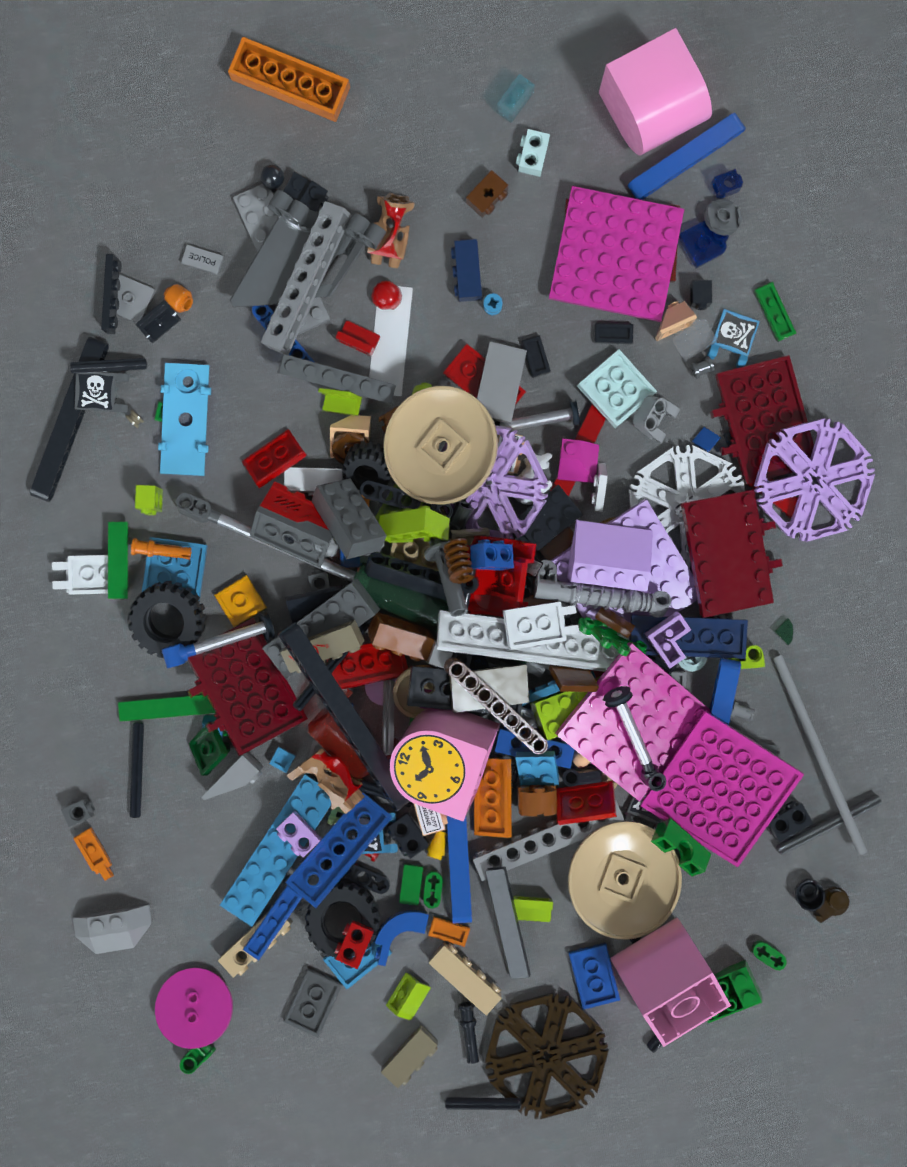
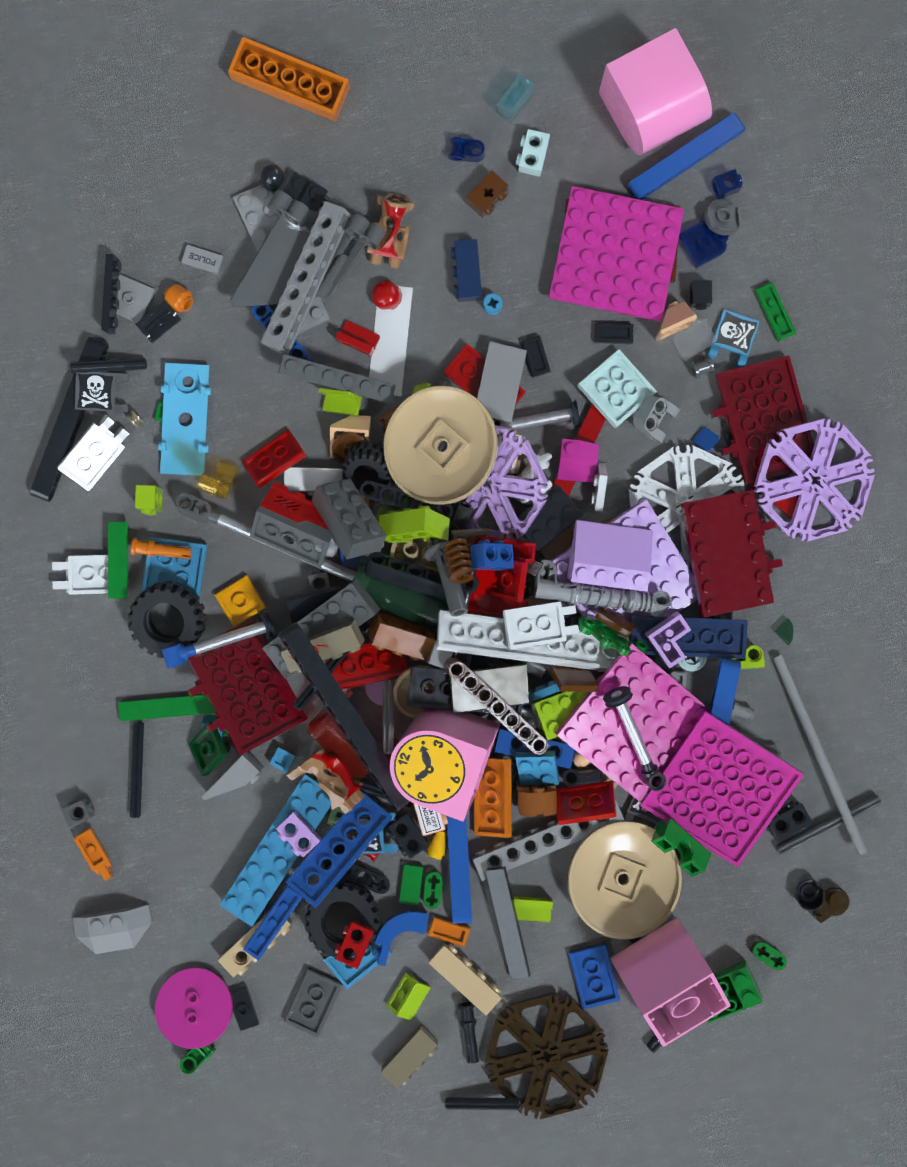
(93, 453): none -> white tile
(221, 482): none -> clear yellow beam
(244, 1009): none -> black plate
(465, 149): none -> clear blue piece

